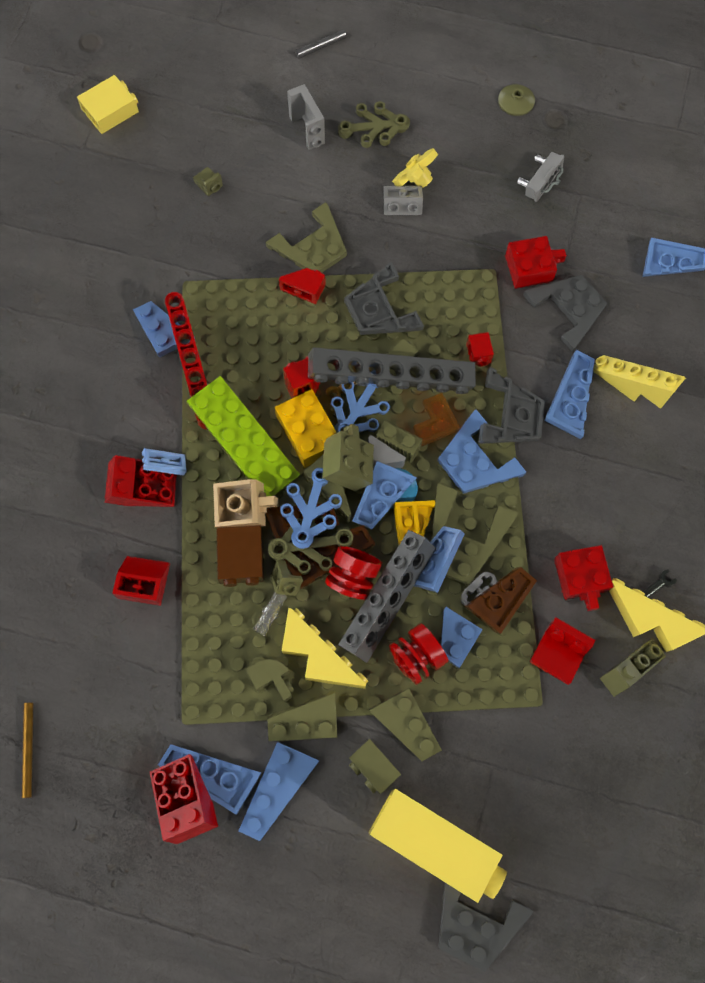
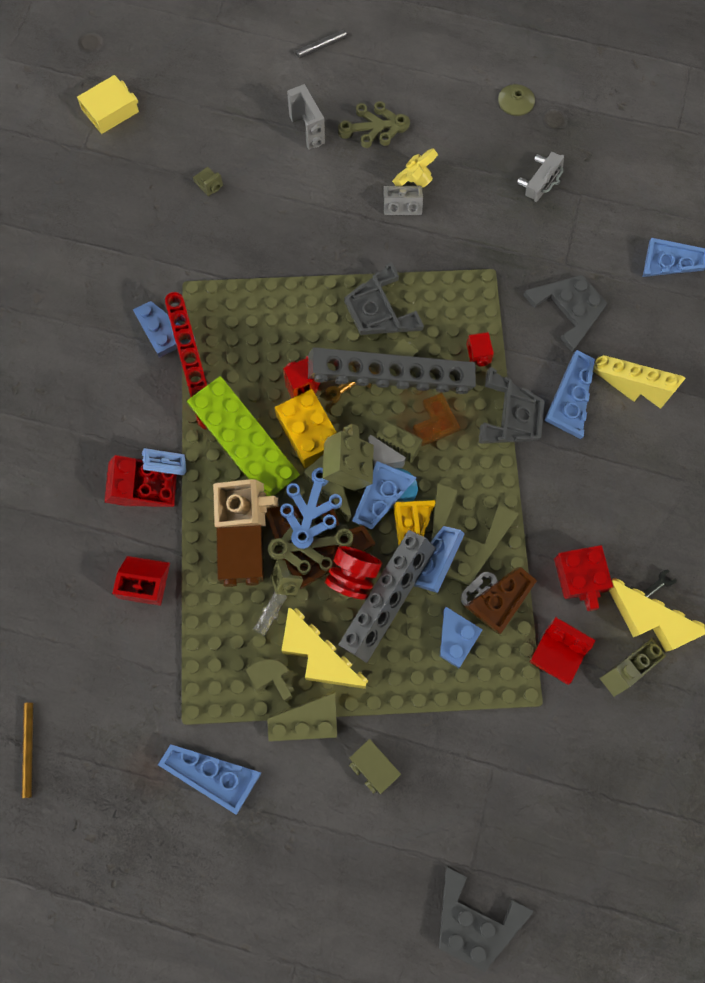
(182, 801): red slope -> none
(278, 785): medium blue wing -> none
(304, 284): red slope -> none
(318, 249): olive wing -> none
(357, 408): medium blue plant -> none
(407, 723): olive wing -> none
(420, 652): red wheel -> none
(439, 847): light yellow brick -> none
(469, 464): medium blue wing -> none
(533, 261): red hinge -> none

